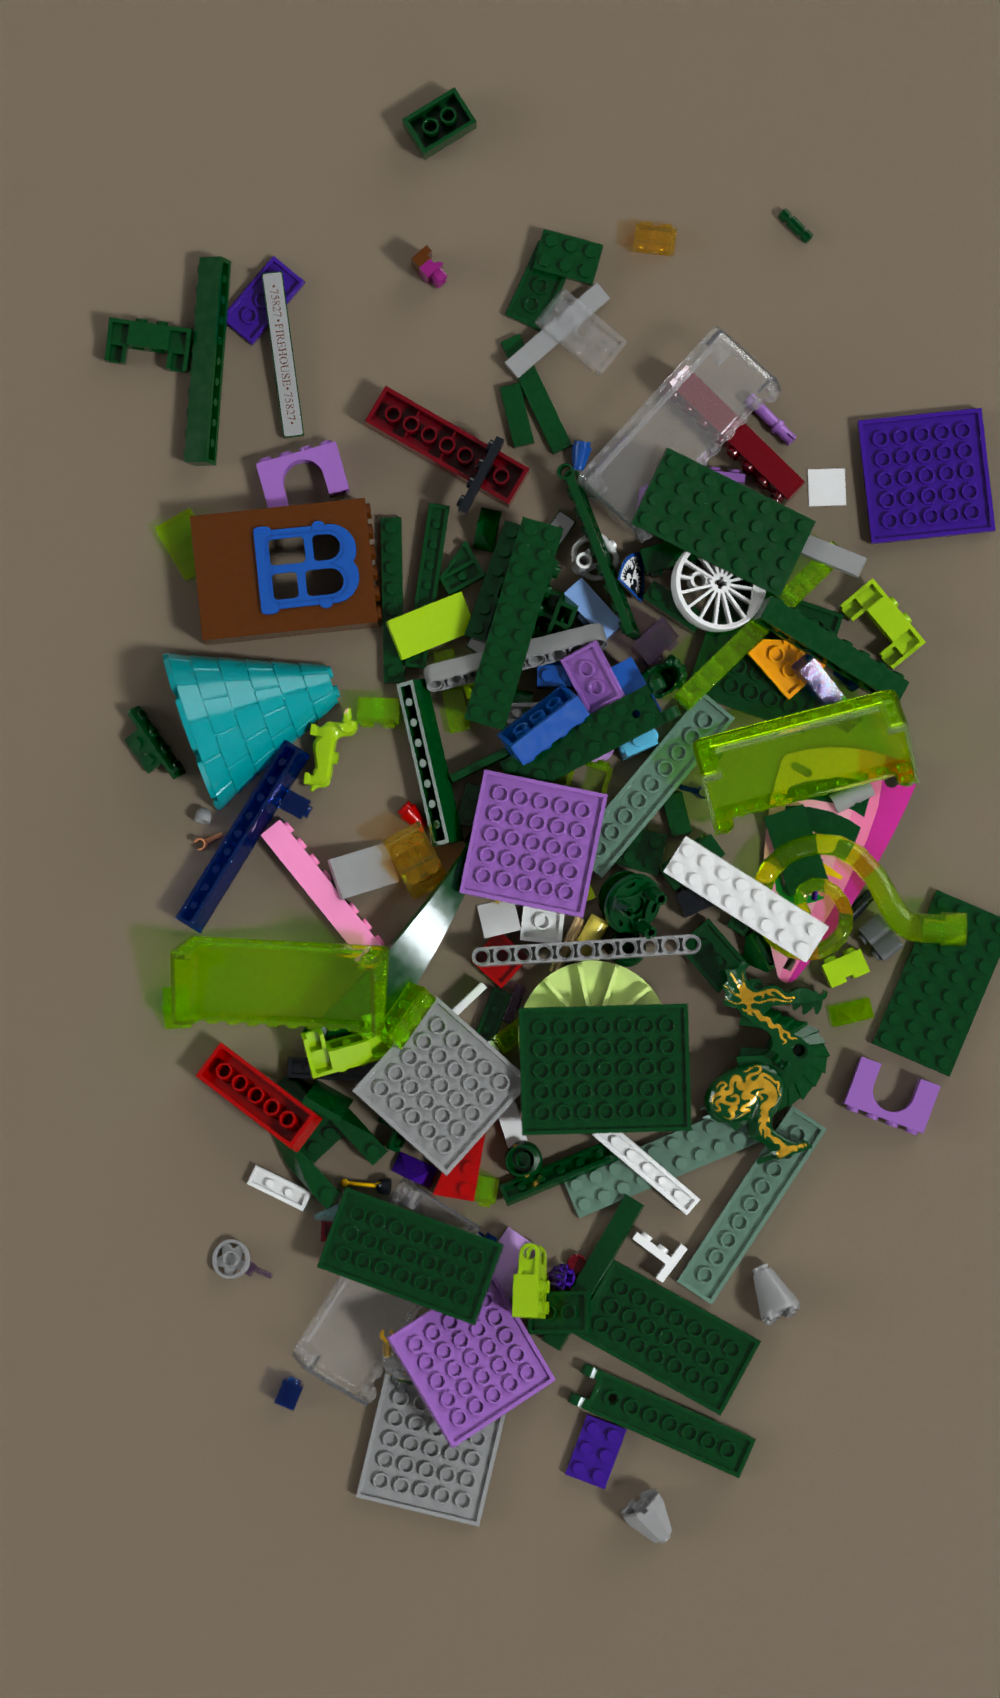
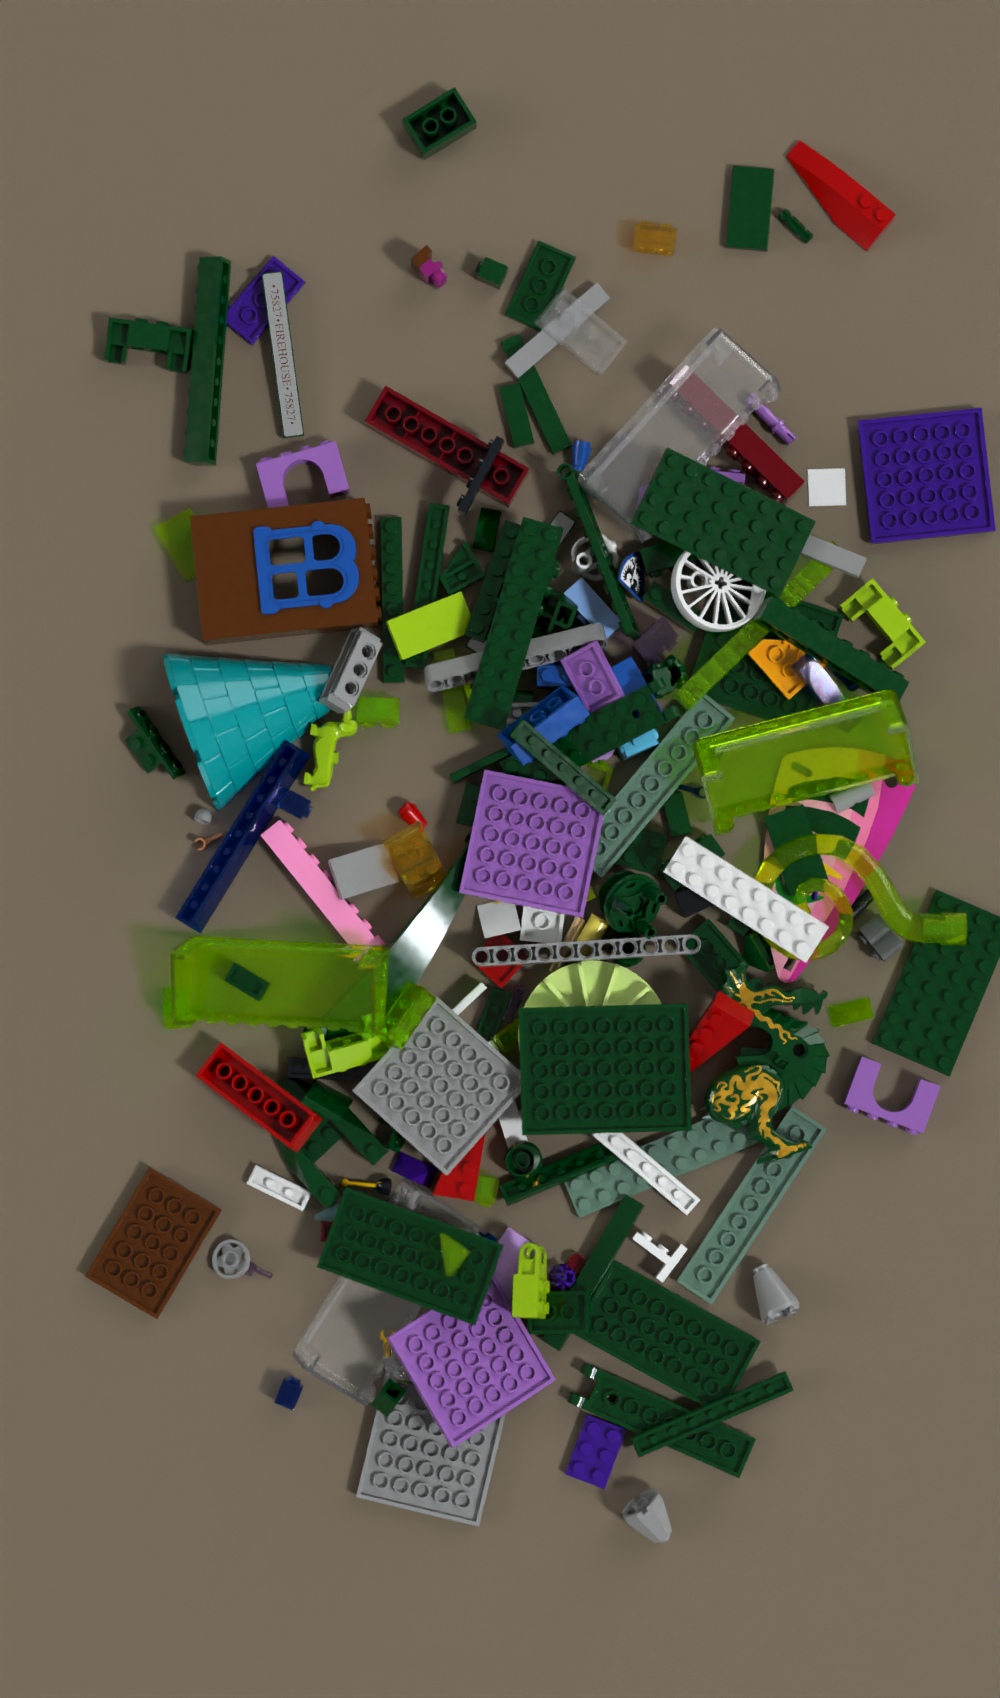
(153, 1243): none -> reddish brown plate
(247, 981): none -> dark green tile
(350, 670): none -> light grey brick
(388, 1397): none -> dark green brick
(430, 762): dark green brick -> none
(453, 1254): none -> clear neon green slope
(491, 272): none -> dark green brick
(562, 767): none -> dark green plate
(568, 257): dark green plate -> none
(656, 671): none -> dark green brick
(711, 1414): none -> dark green tile
(717, 1027): none -> red wedge
(750, 208): none -> dark green tile
(844, 199): none -> red wedge
(850, 964): lime brick -> none

